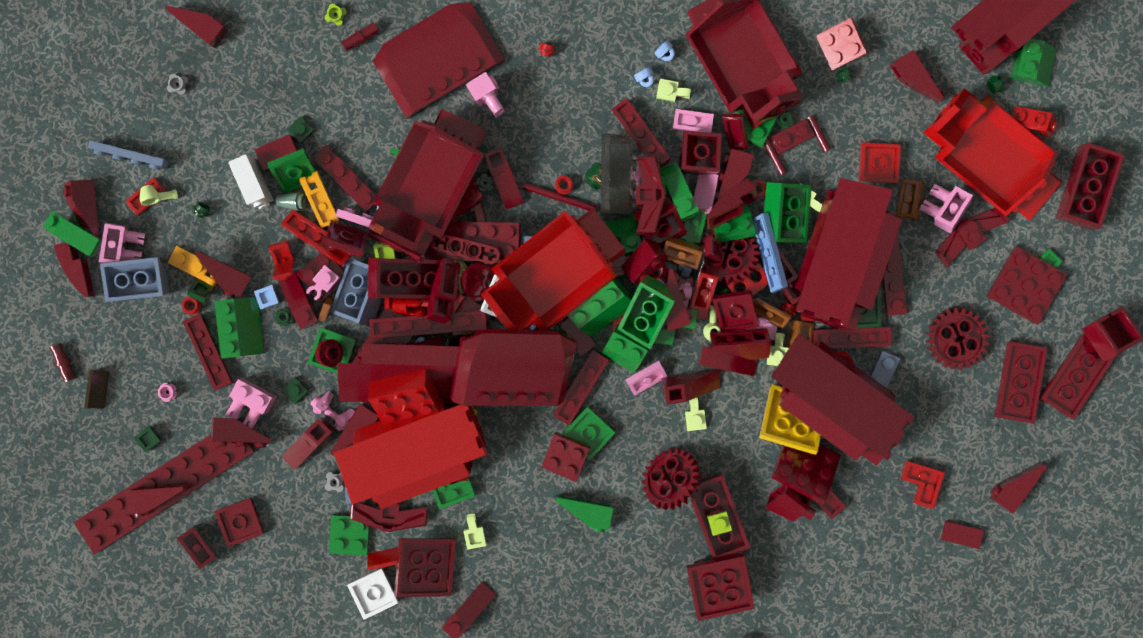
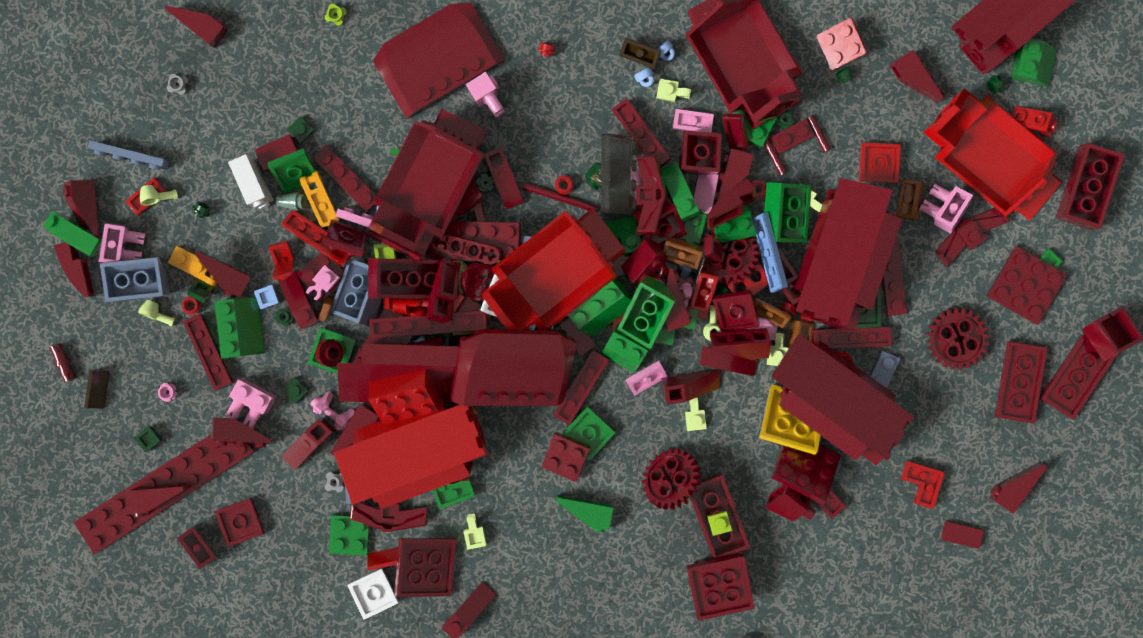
(151, 310): none -> yellowish green bar
(360, 36): dark red pin -> none
(640, 53): none -> dark brown slope

